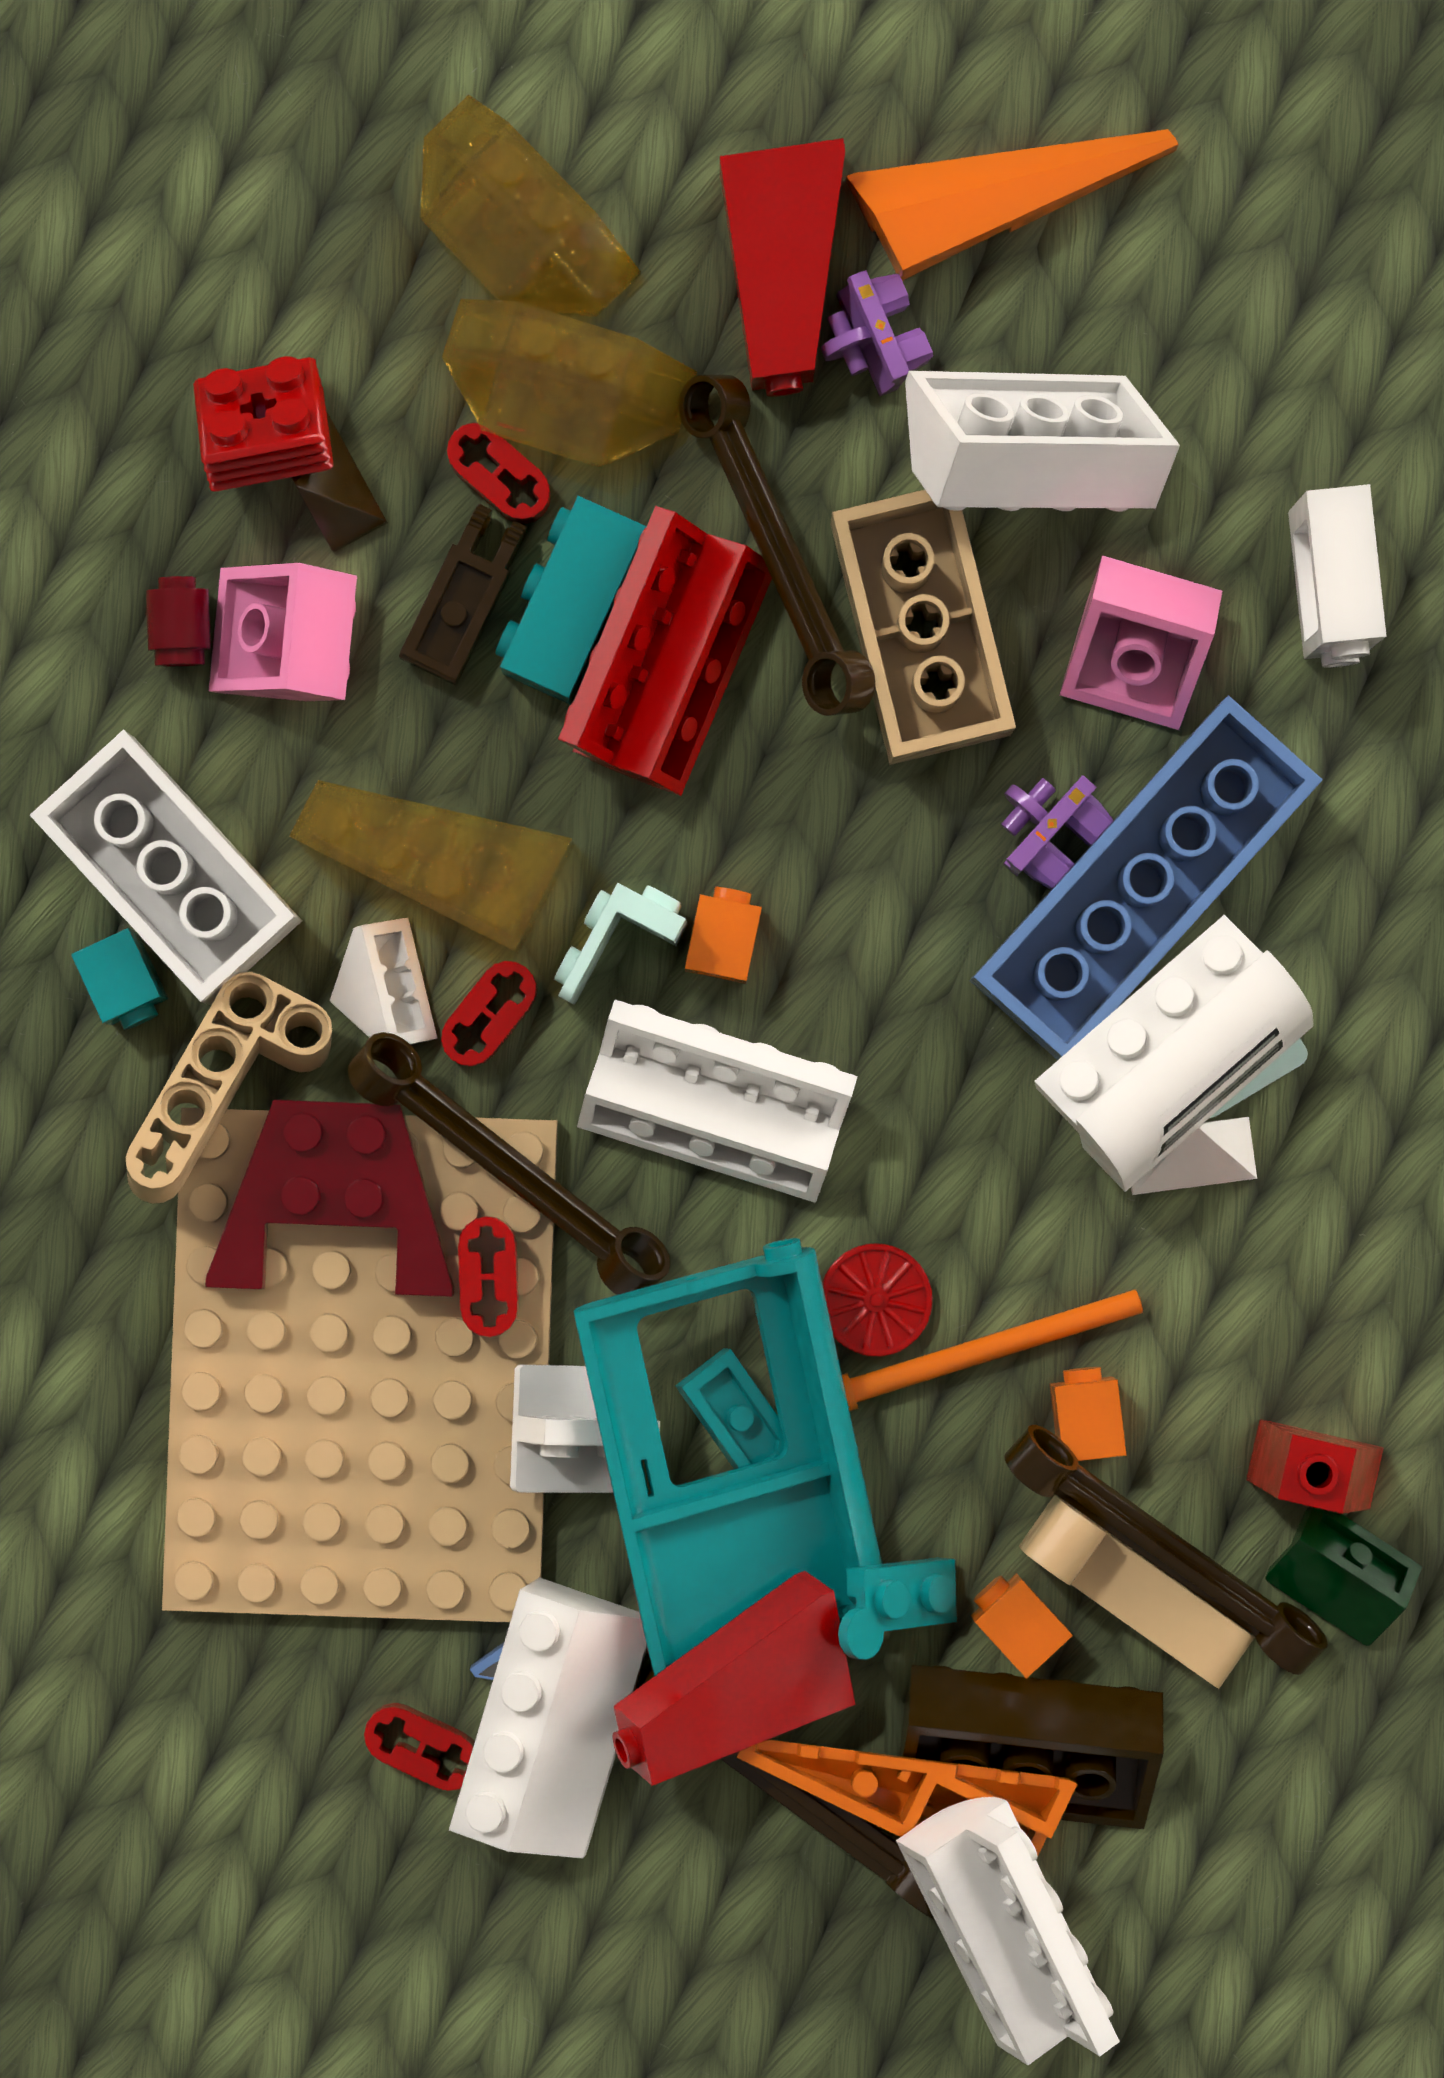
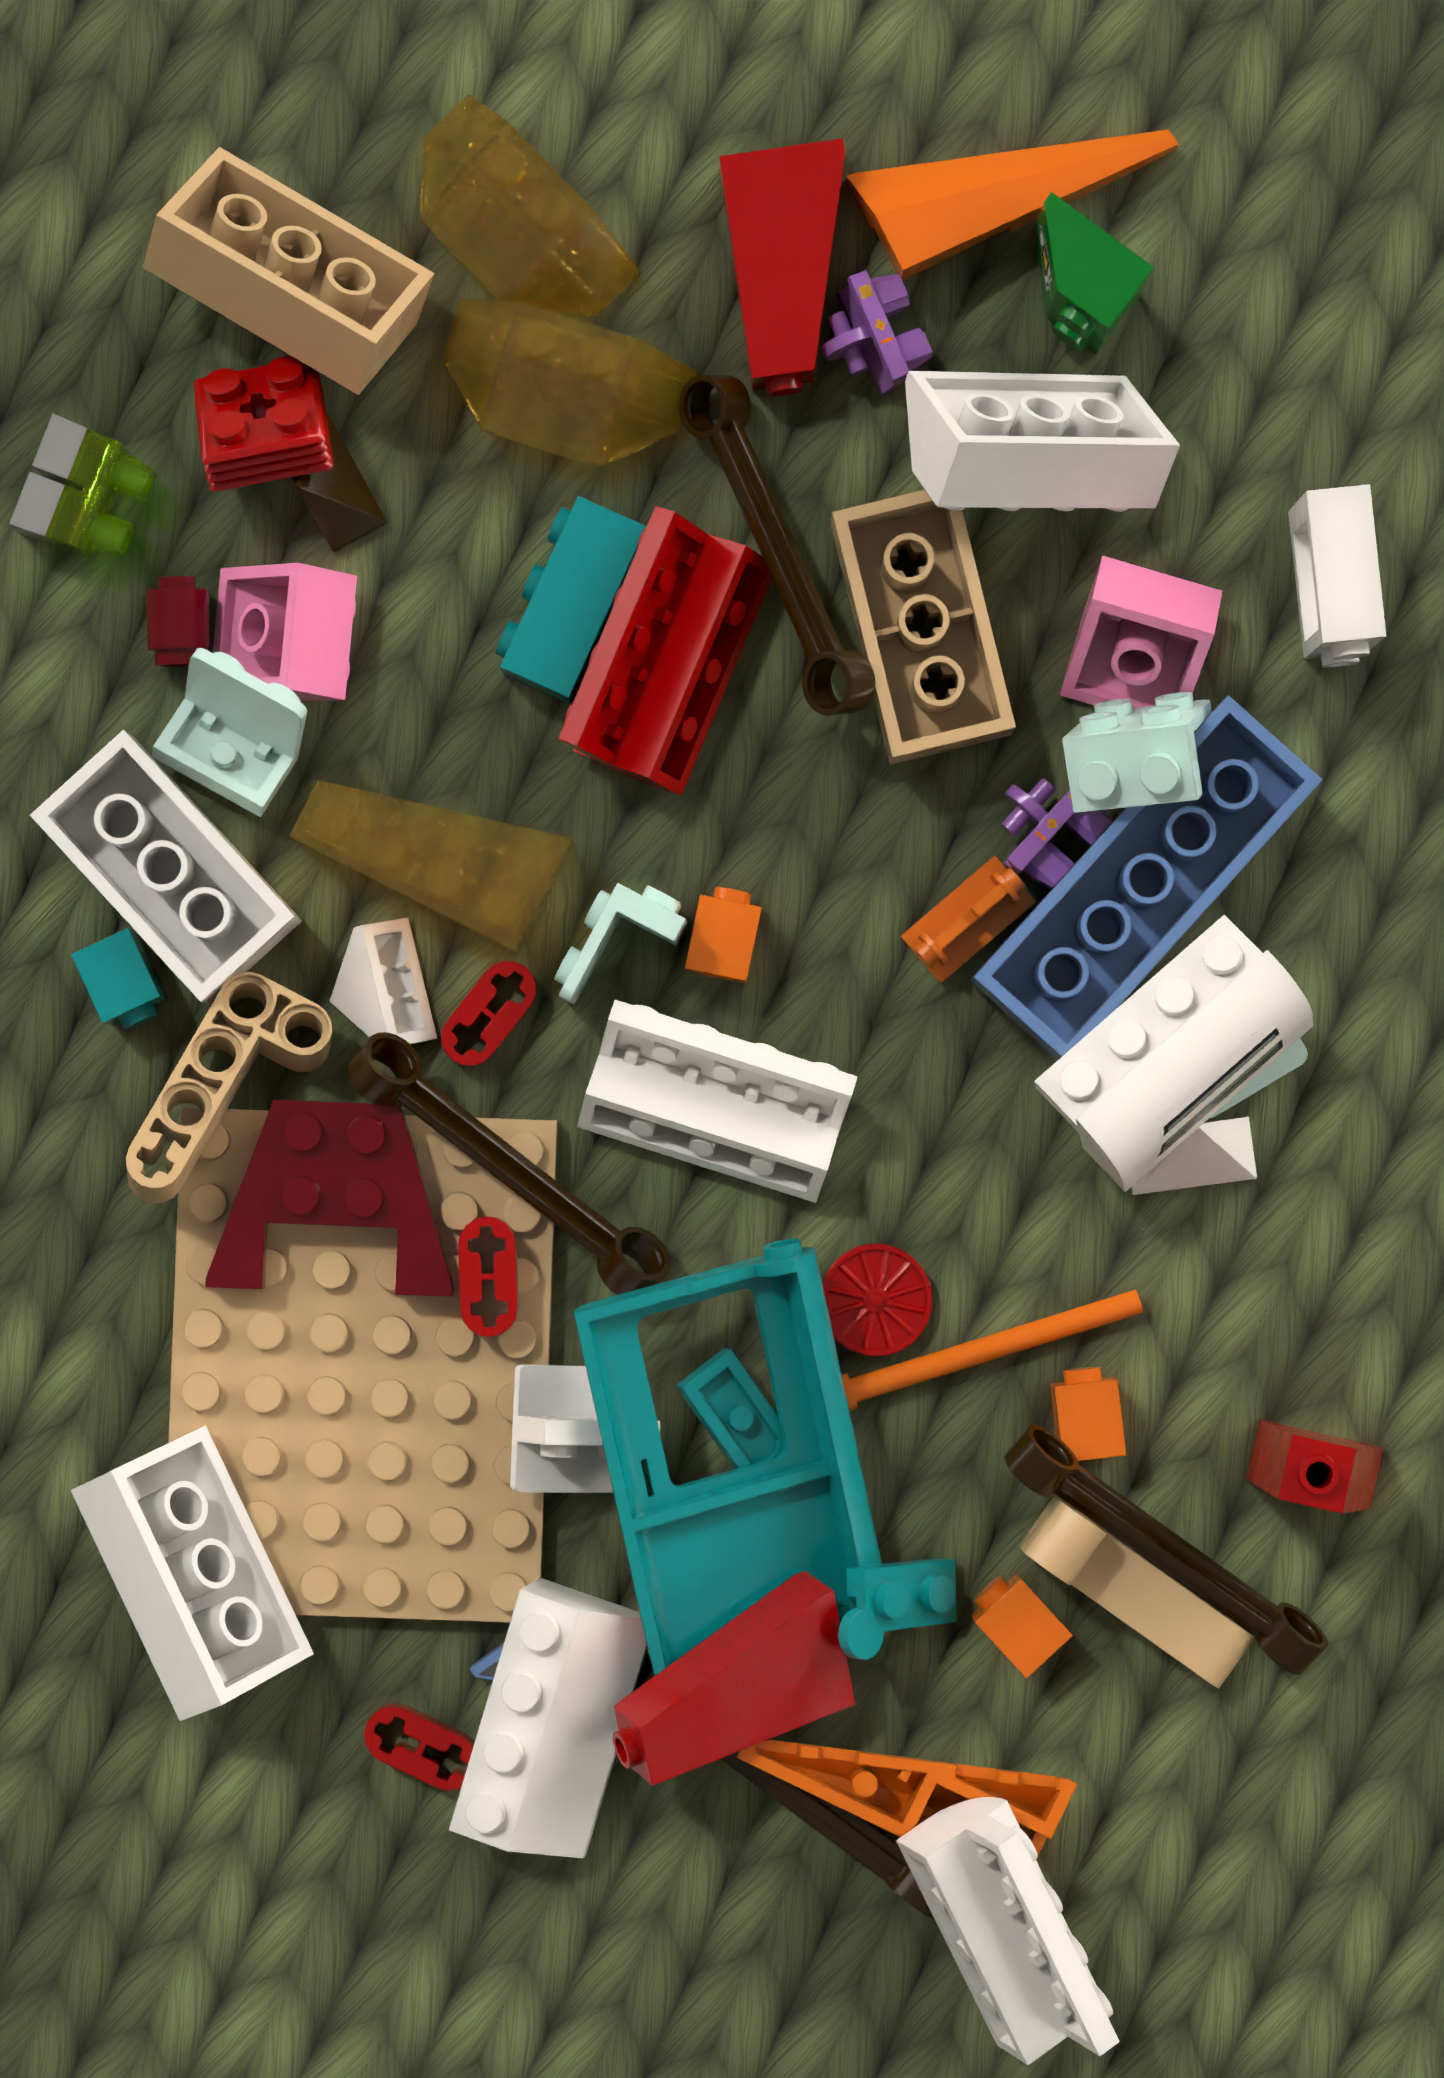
(75, 517): none -> clear neon green hips
(192, 1573): none -> white slope
(233, 731): none -> light aqua bracket
(287, 270): none -> tan brick
(461, 601): dark brown hinge -> none
(488, 484): red beam -> none
(968, 918): none -> orange hinge
(1057, 1728): dark brown slope -> none
(1084, 276): none -> green slope
(1135, 754): none -> light aqua bracket
(1345, 1574): dark green panel -> none

